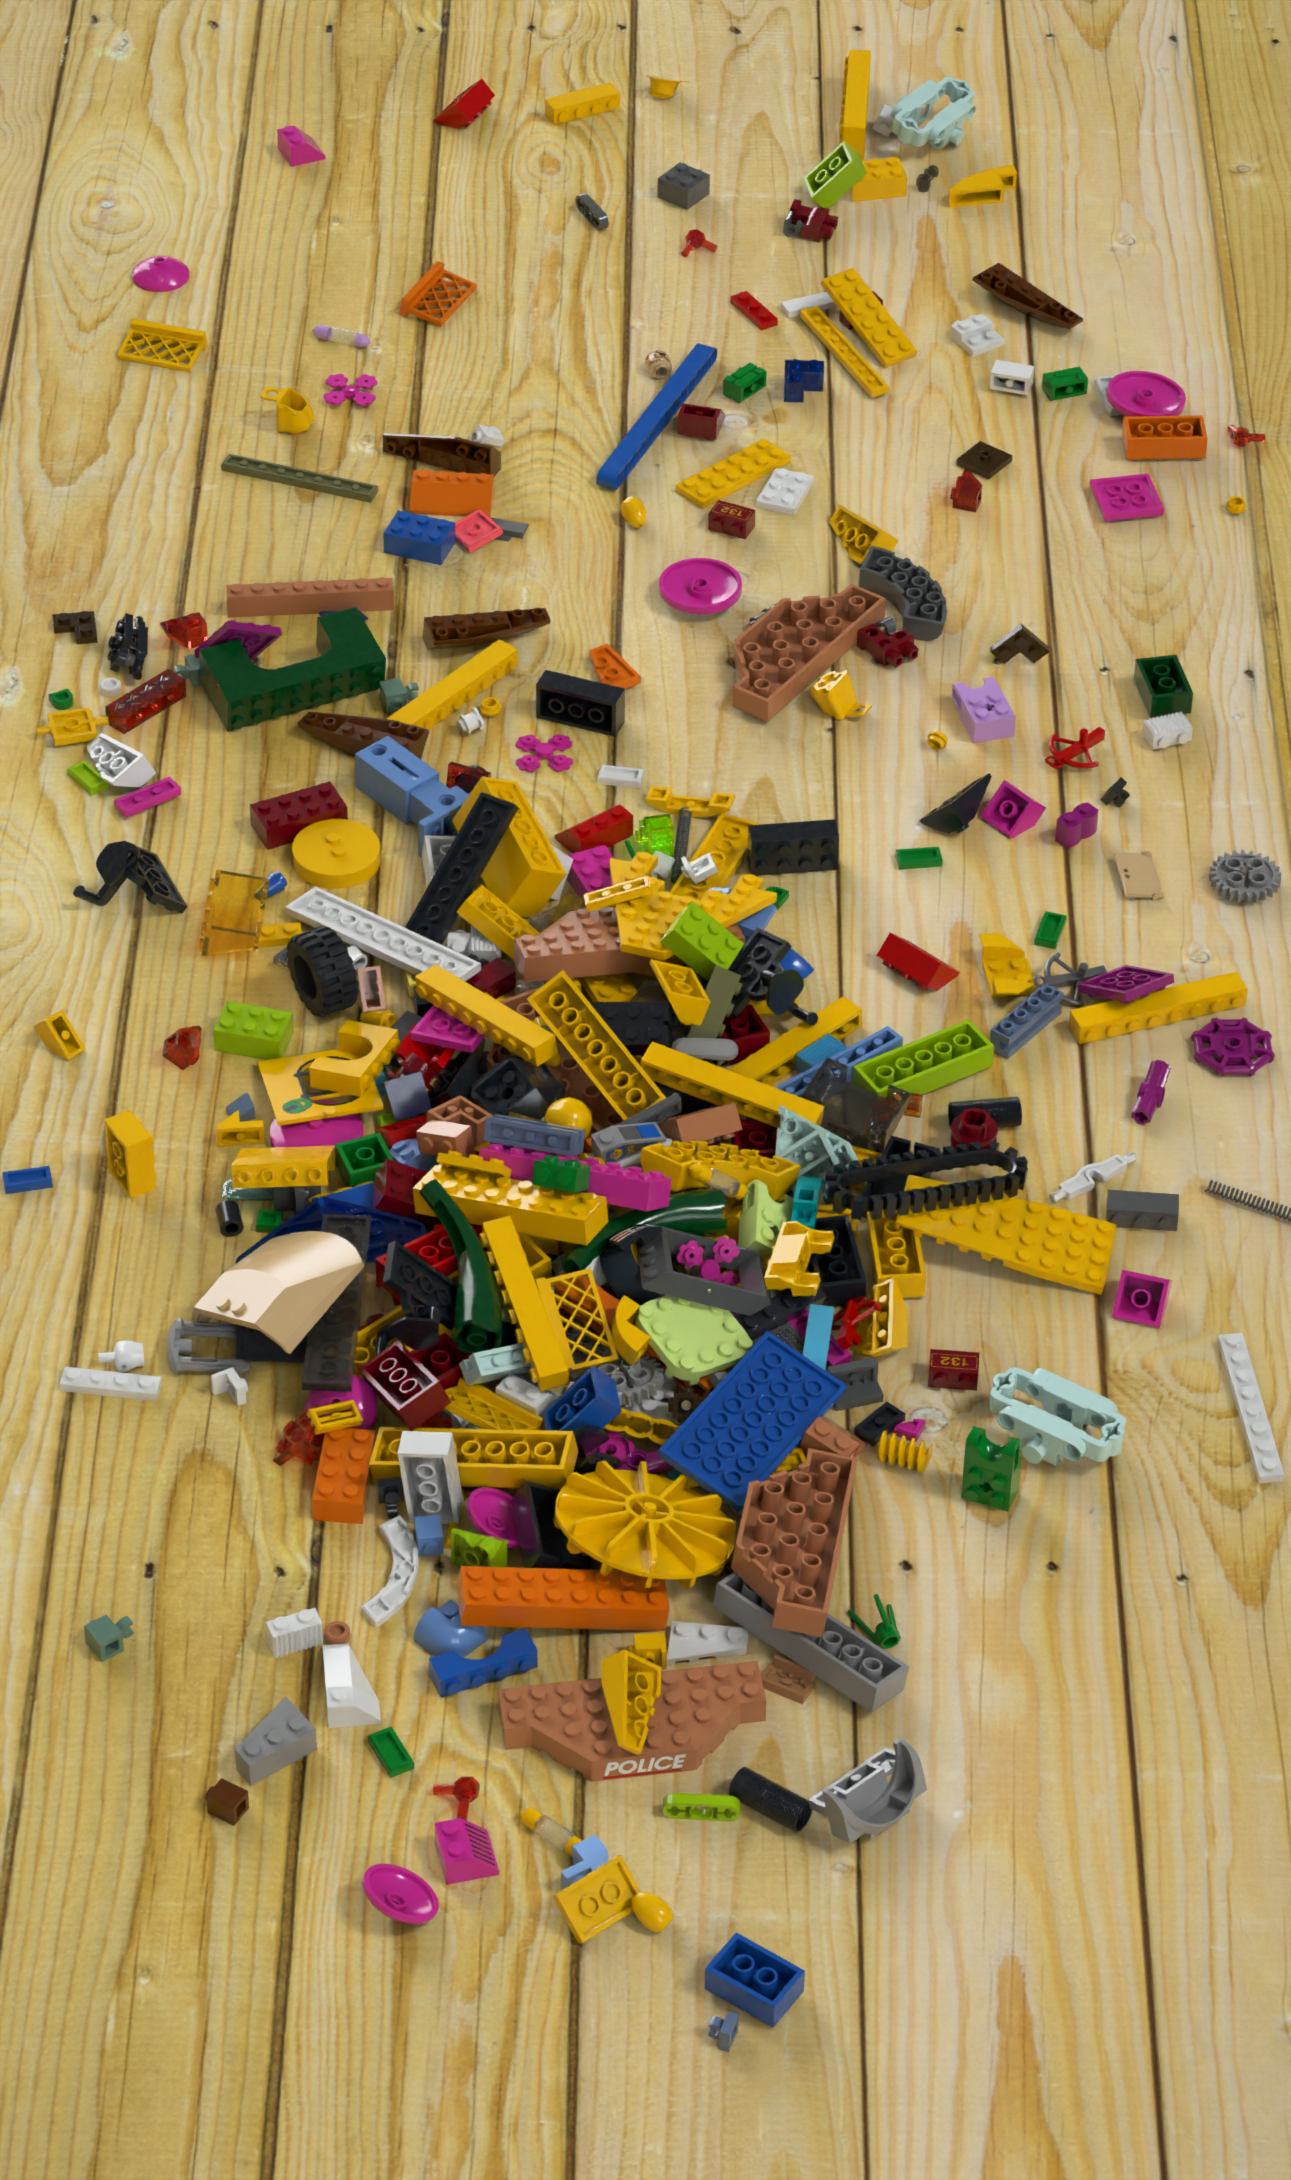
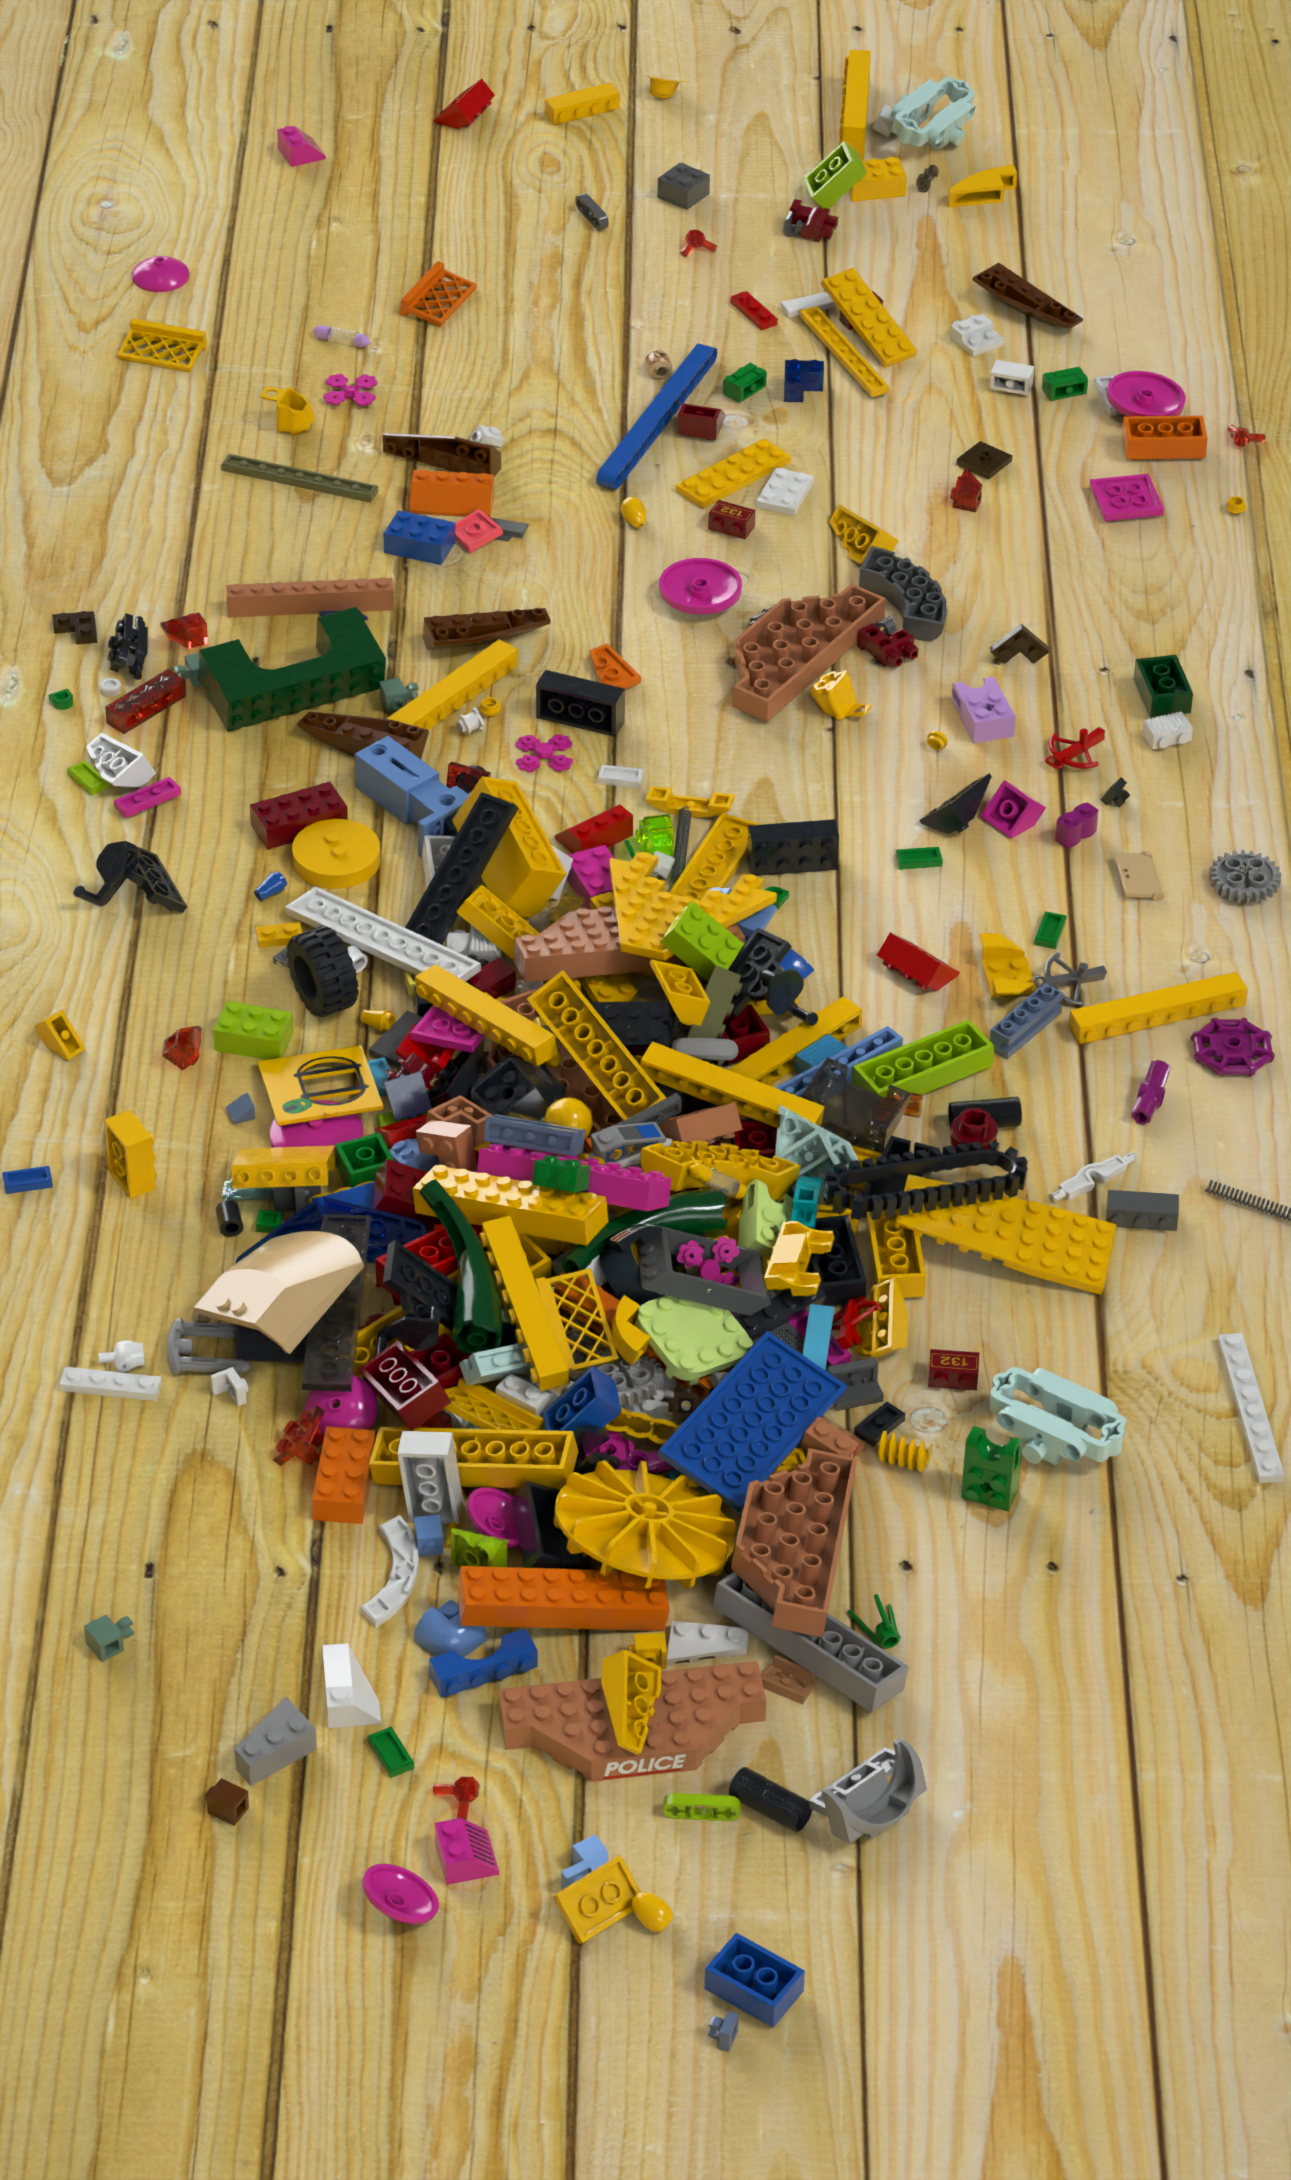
(72, 726): yellow plate -> none
(233, 1132): yellow slope -> none
(234, 914): clear yellow windscreen -> none
(252, 637): magenta plate -> none
(294, 1632): white brick -> none
(337, 1420): yellow tile -> none
(337, 1633): nougat tile -> none
(355, 1076): yellow arch -> none
(370, 989): nougat torso -> none
(390, 1492): black plate -> none
(474, 1164): yellow plate -> none
(549, 1830): clear piece -> none
(617, 893): yellow tile -> none
(699, 868): white bracket -> none
(910, 1429): dark pink tile -> none
(1126, 983): magenta plate -> none
(1141, 1298): dark pink slope -> none

